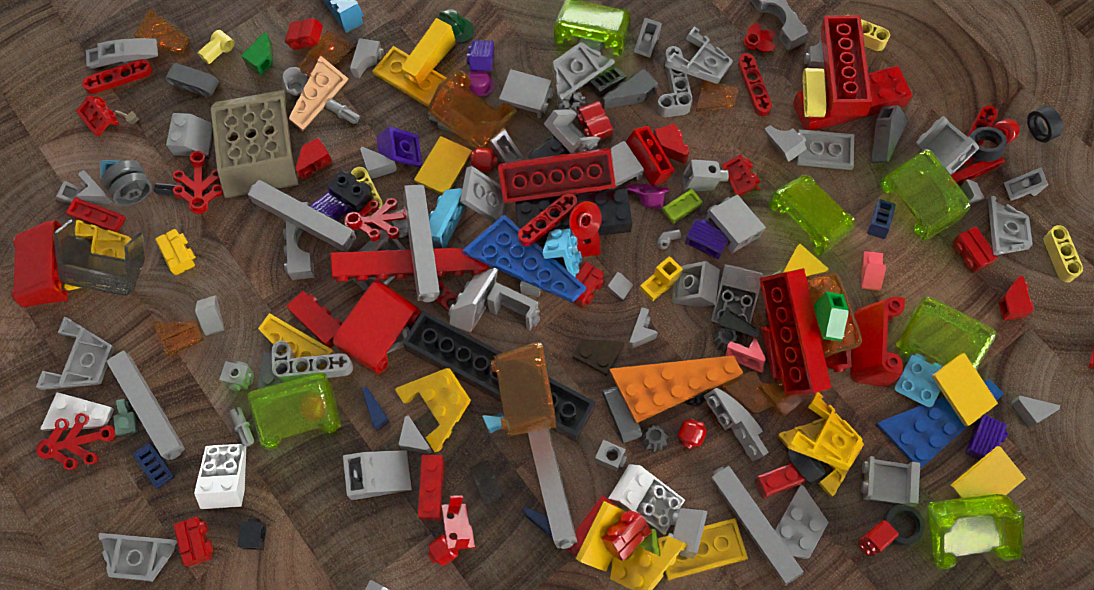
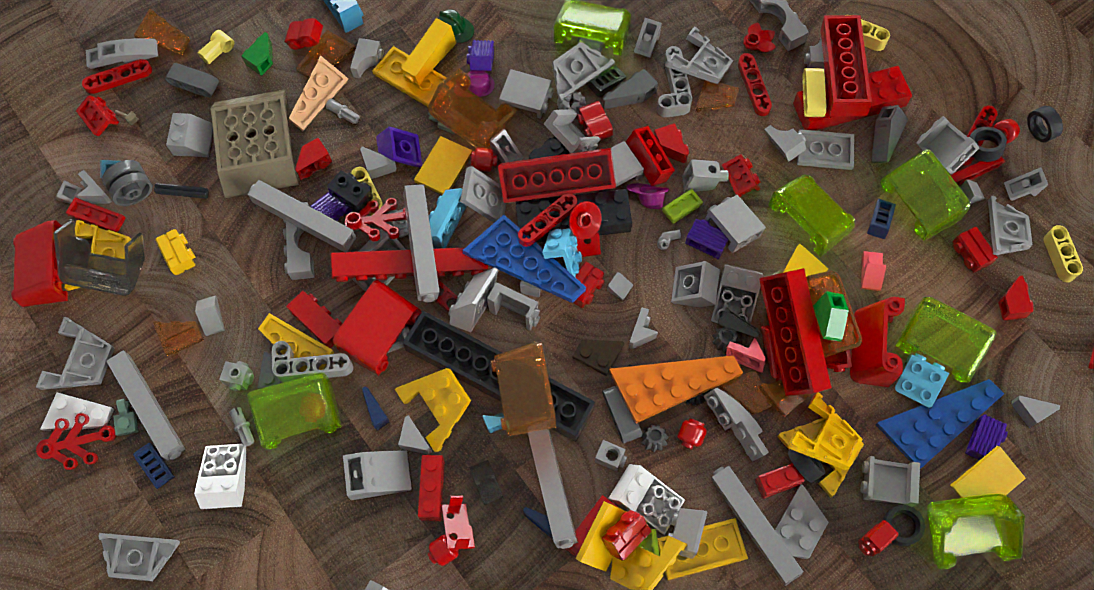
(193, 541): red brick -> none
(197, 186): red plant -> none
(252, 535): black brick -> none
(294, 81): light grey hair -> none
(662, 280): yellow brick -> none
(964, 389): yellow tile -> none

